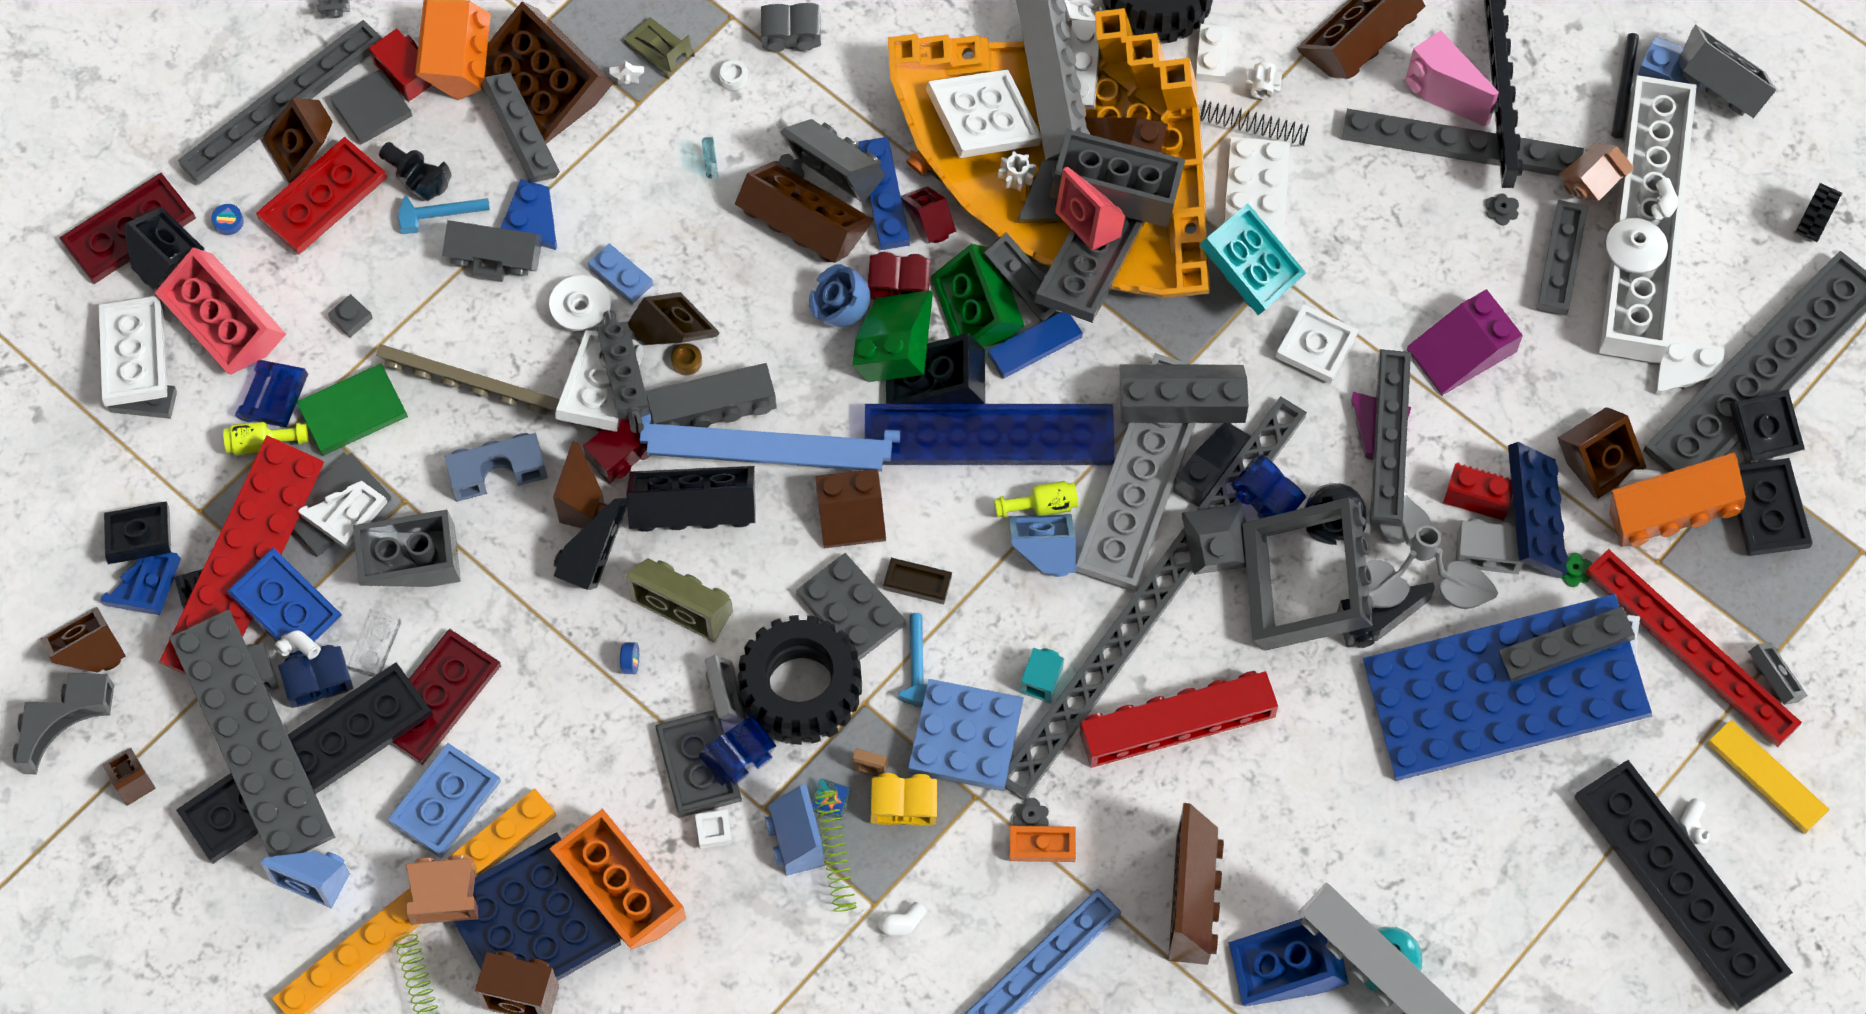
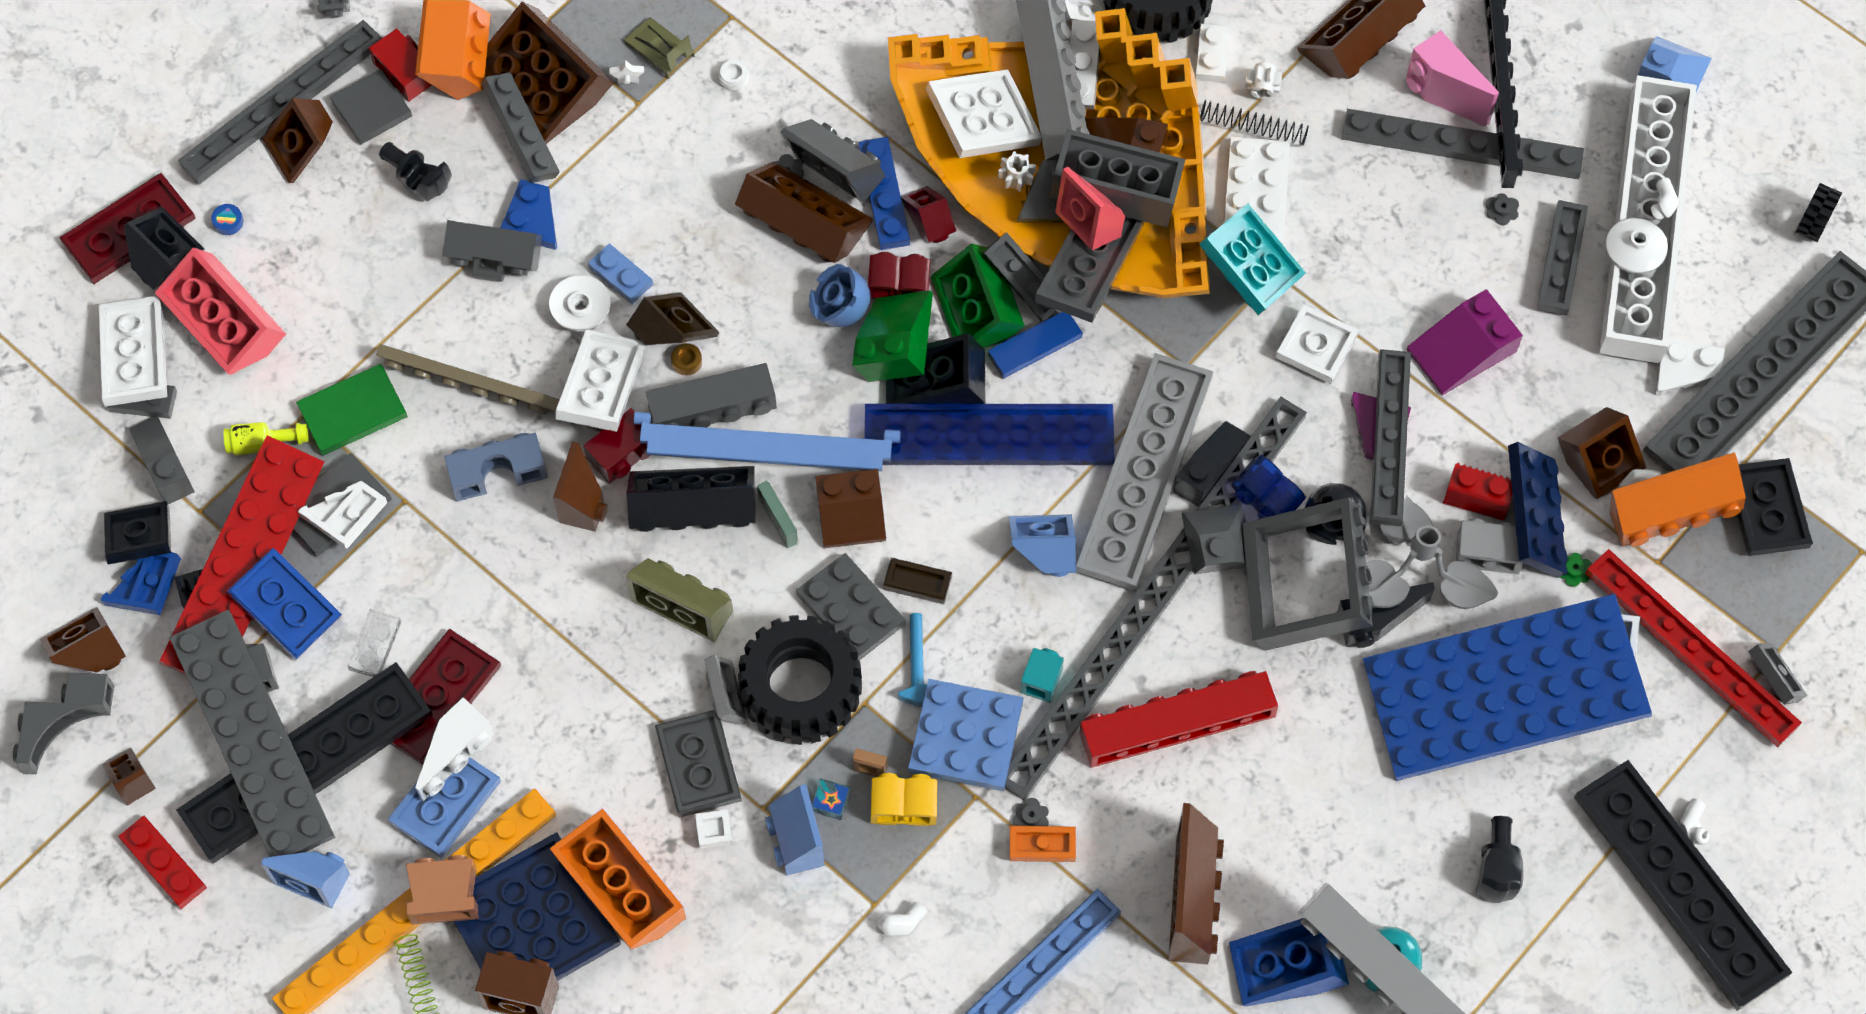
(161, 460): none -> dark grey slope
(162, 862): none -> red plate
(279, 396): clear blue plate -> none
(297, 641): white arm -> none
(315, 678): dark blue brick -> none
(321, 195): red plate -> none
(350, 315): dark grey plate -> none
(408, 551): dark grey slope -> none
(409, 215): dark azure piece -> none
(456, 738): none -> white slope
(587, 553): black slope -> none
(623, 371): dark grey plate -> none
(629, 658): blue tile -> none
(709, 157): clear light blue tile -> none
(738, 751): clear blue brick -> none
(777, 514): none -> sand green tile
(791, 26): dark grey brick -> none
(832, 854): lime piece -> none
(918, 163): orange plate -> none
(1044, 500): neon yellow piece -> none
(1183, 393): dark grey slope -> none
(1501, 864): none -> black piece
(1567, 644): dark grey plate -> none
(1595, 171): nougat hips -> none
(1625, 85): black bar -> none
(1725, 73): dark grey slope -> none
(1767, 426): black tile -> none
(1768, 776): yellow tile -> none

